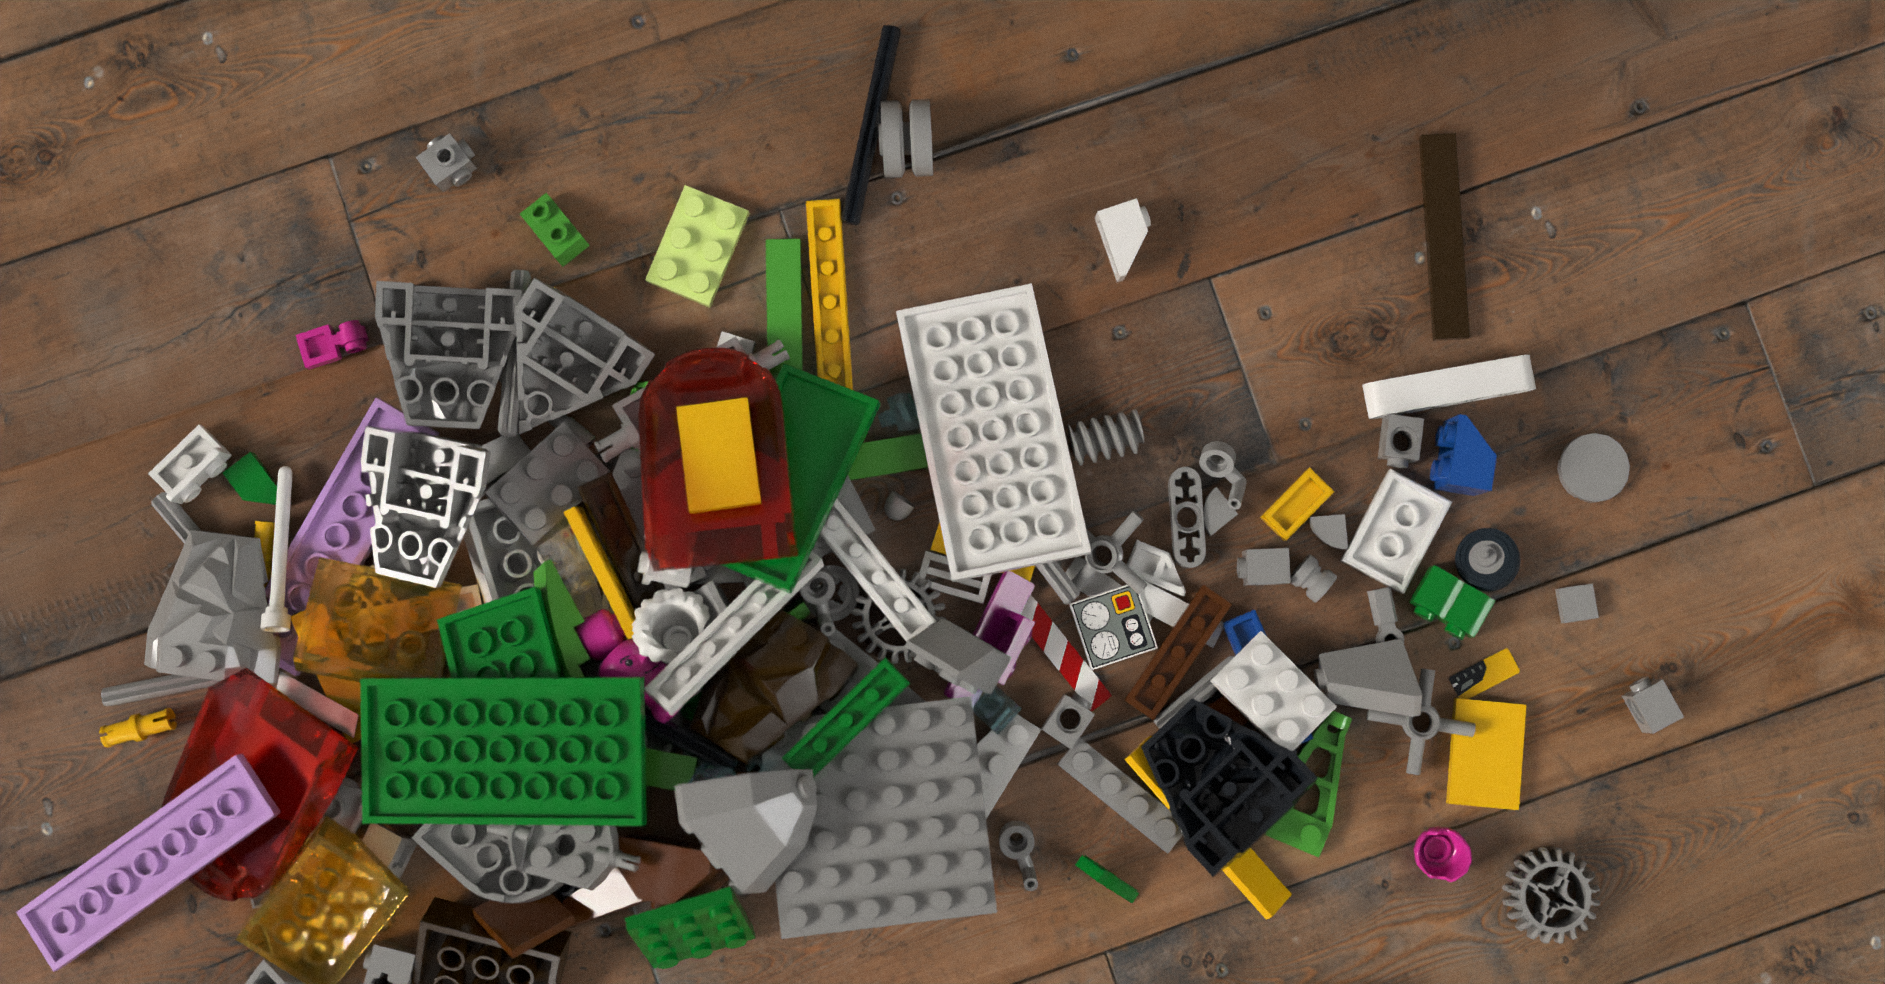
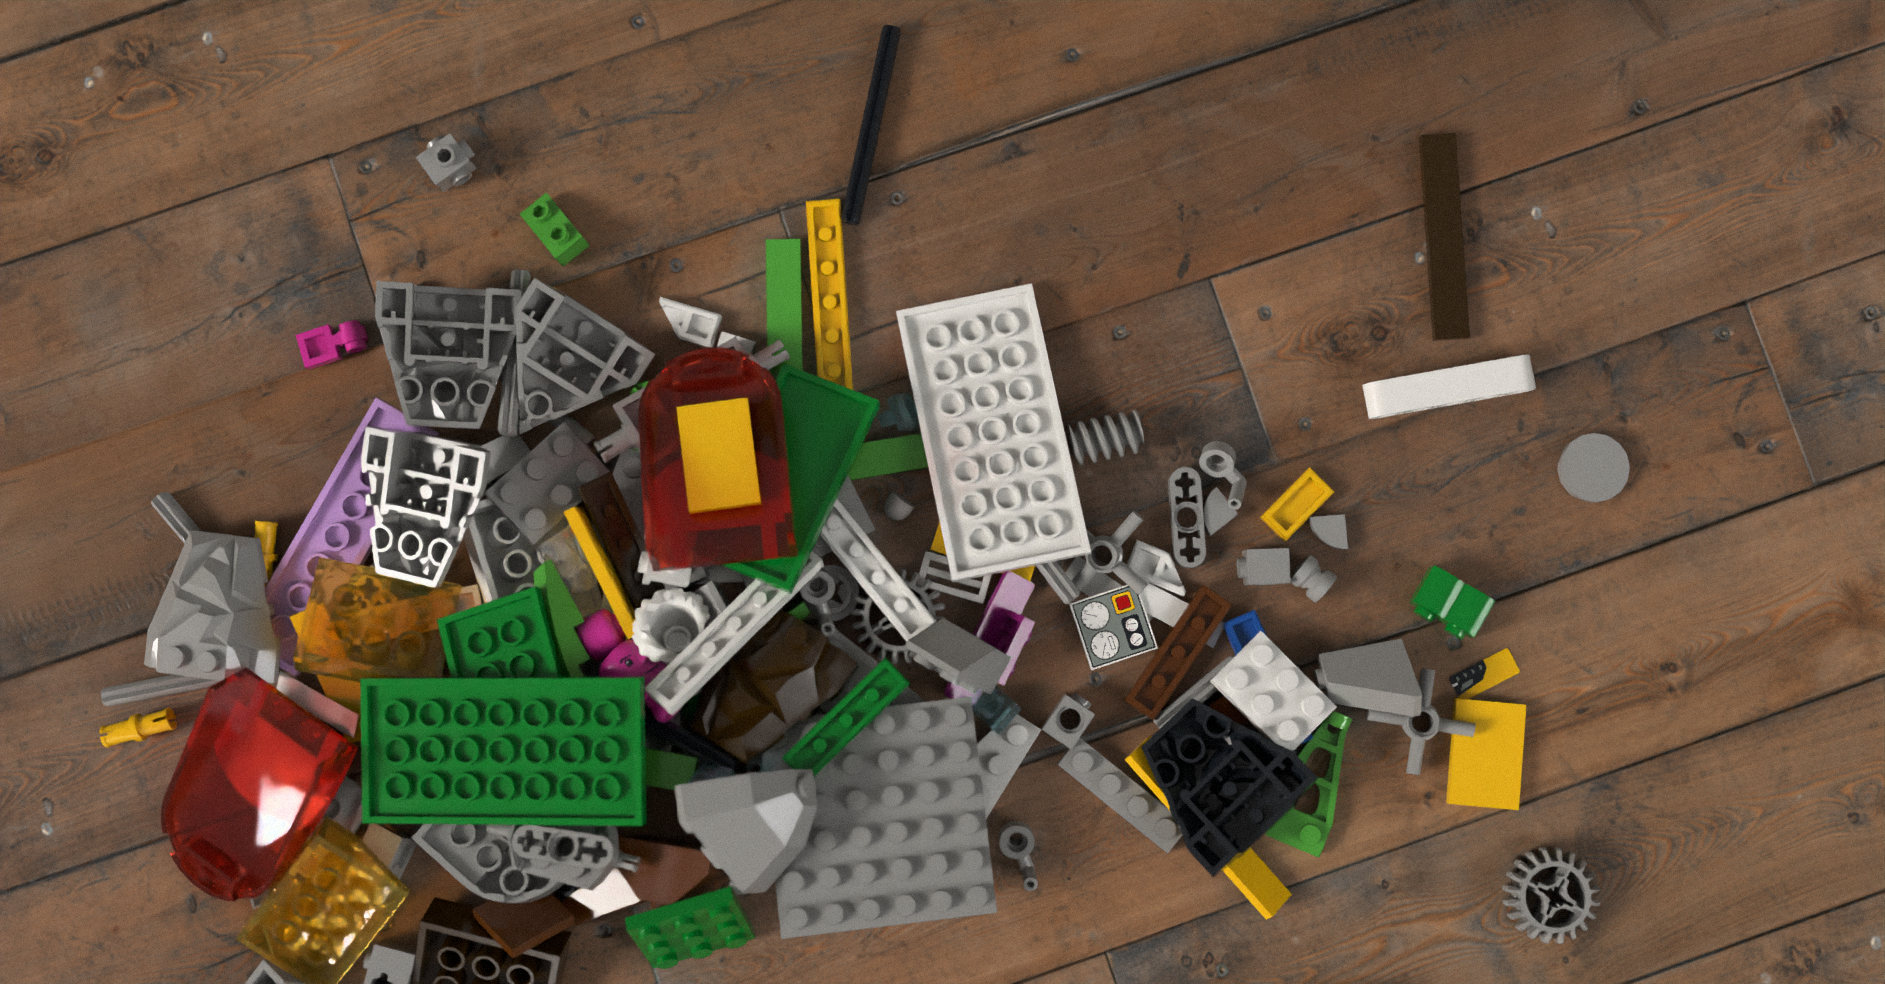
(148, 862): lavender plate -> none
(190, 465): white bracket -> none
(252, 480): green tile -> none
(276, 615): white piece -> none
(542, 833): none -> light grey beam
(692, 323): none -> white tile
(697, 246): yellowish green plate -> none
(906, 138): light grey wheel -> none
(1065, 656): sticker -> none
(1107, 878): green tile -> none
(1122, 234): white slope -> none
(1384, 614): light grey bar -> none
(1396, 531): white tile -> none
(1409, 427): light grey brick -> none
(1442, 854): dark pink hair -> none
(1464, 459): blue slope -> none
(1487, 559): black wheel -> none
(1576, 603): light grey tile -> none
(1652, 705): light grey brick -> none

